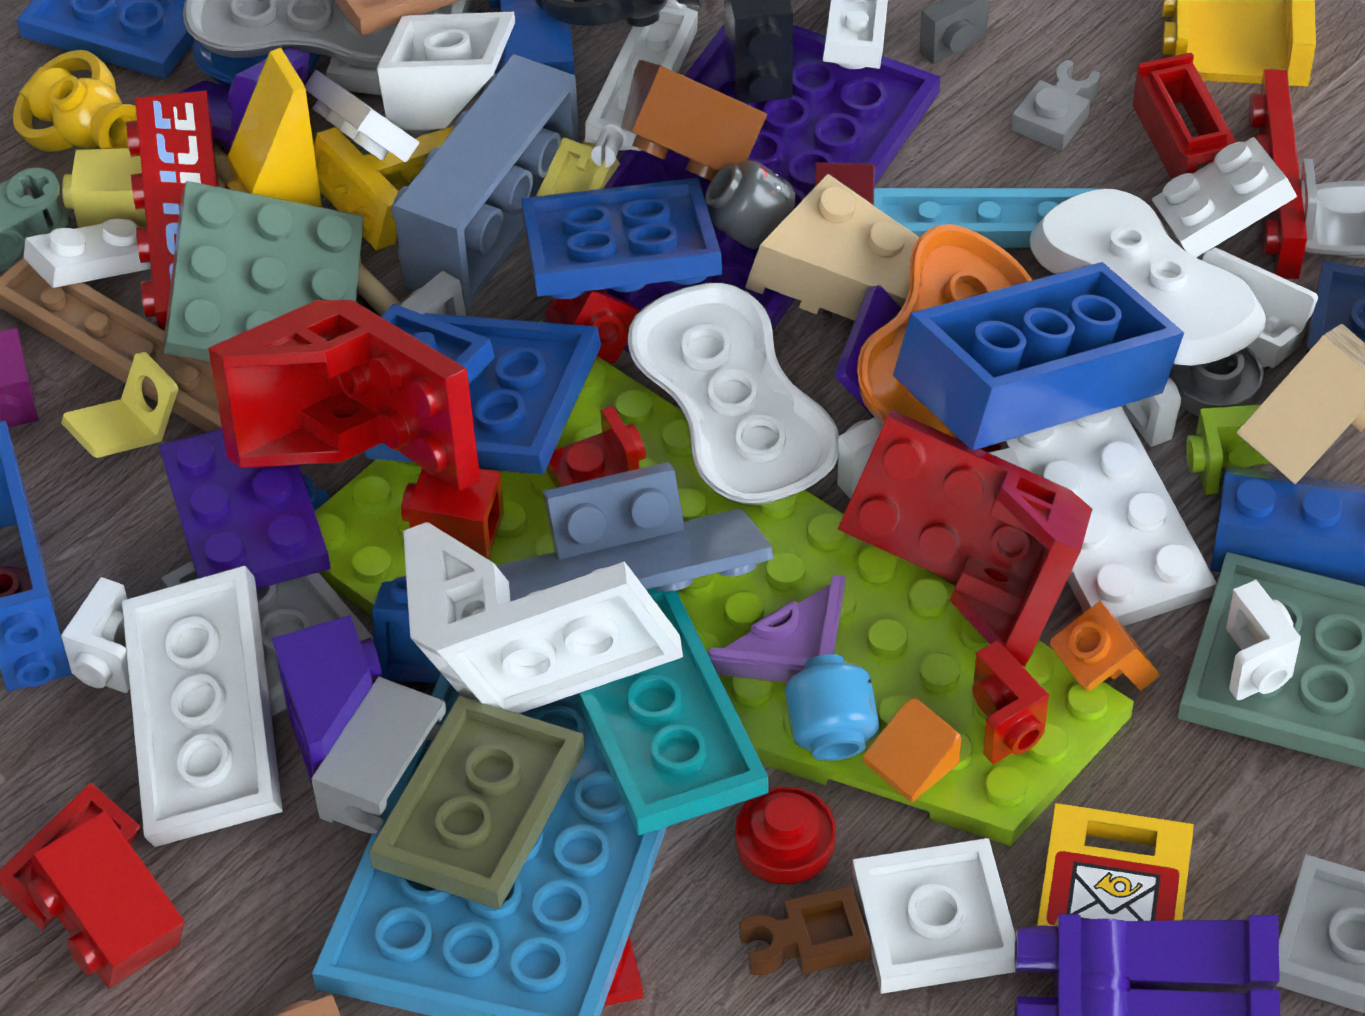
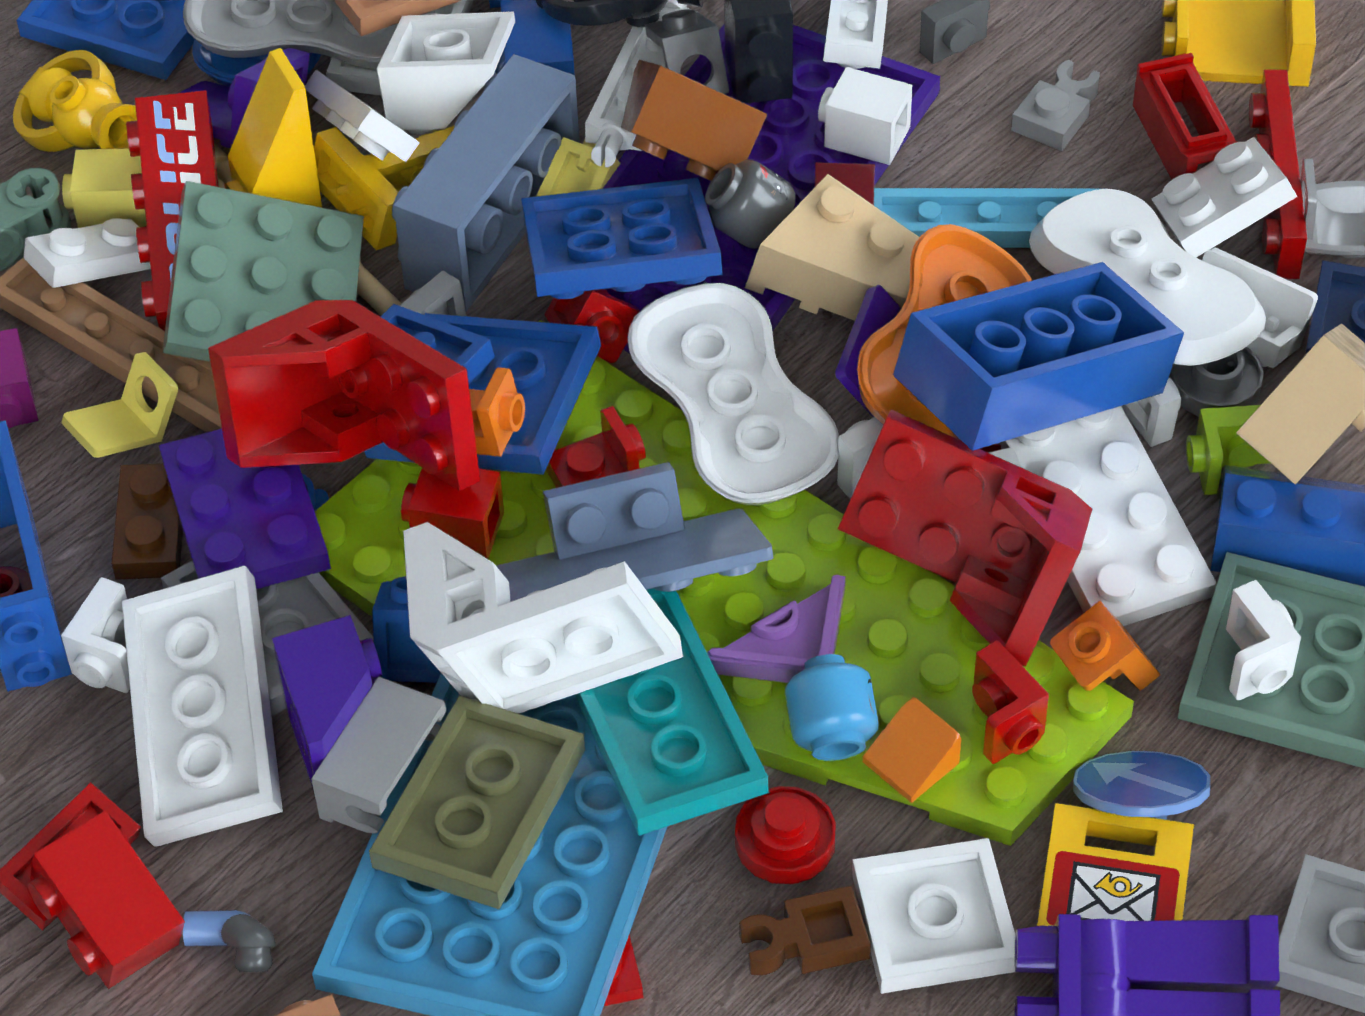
(146, 524): none -> reddish brown plate
(231, 929): none -> dark grey arm
(496, 413): none -> orange bracket
(687, 34): none -> flat silver bracket
(866, 115): none -> white brick
(1142, 784): none -> piece

